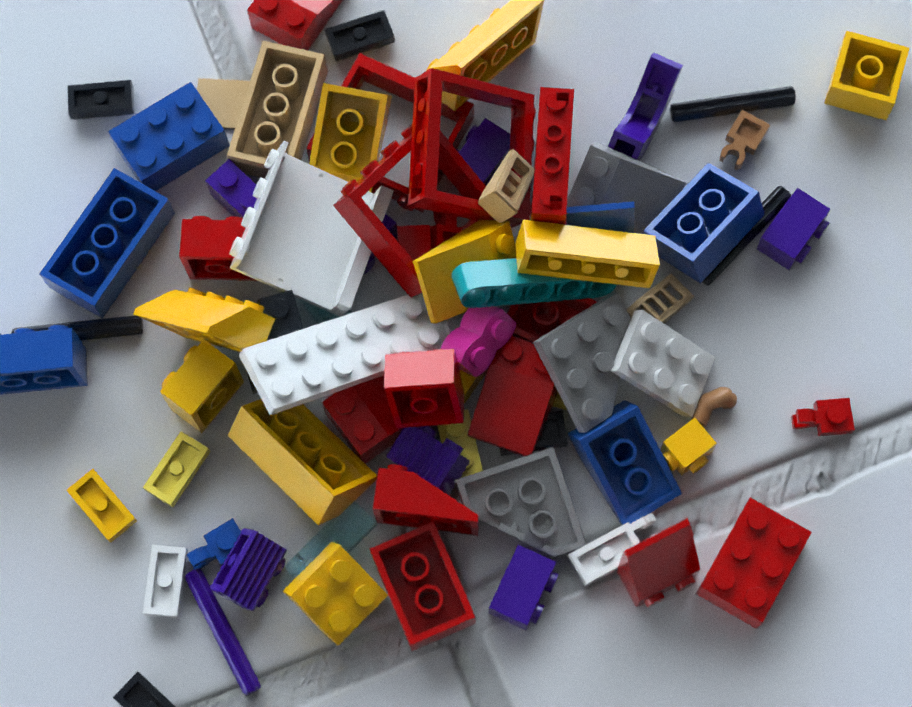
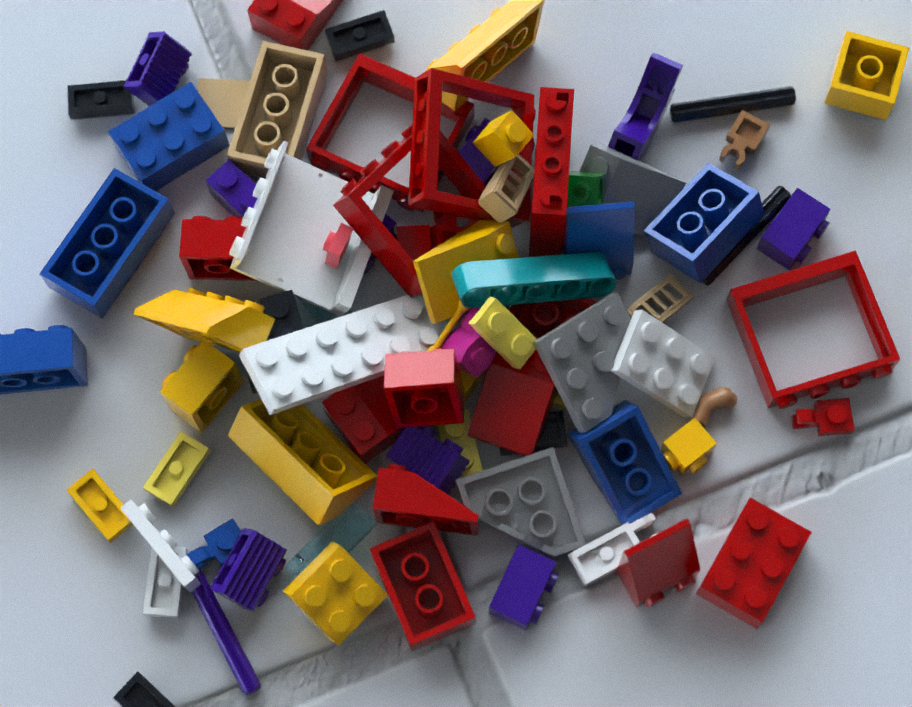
(100, 327): black axle -> none
(157, 68): none -> dark purple brick
(162, 543): none -> white plate
(337, 244): none -> coral plate
(349, 130): yellow slope -> none
(461, 309): none -> yellow hinge
(503, 138): none -> yellow brick
(504, 332): none -> light yellow plate
(585, 189): none -> green brick
(586, 254): yellow brick -> none
(844, 265): none -> red window

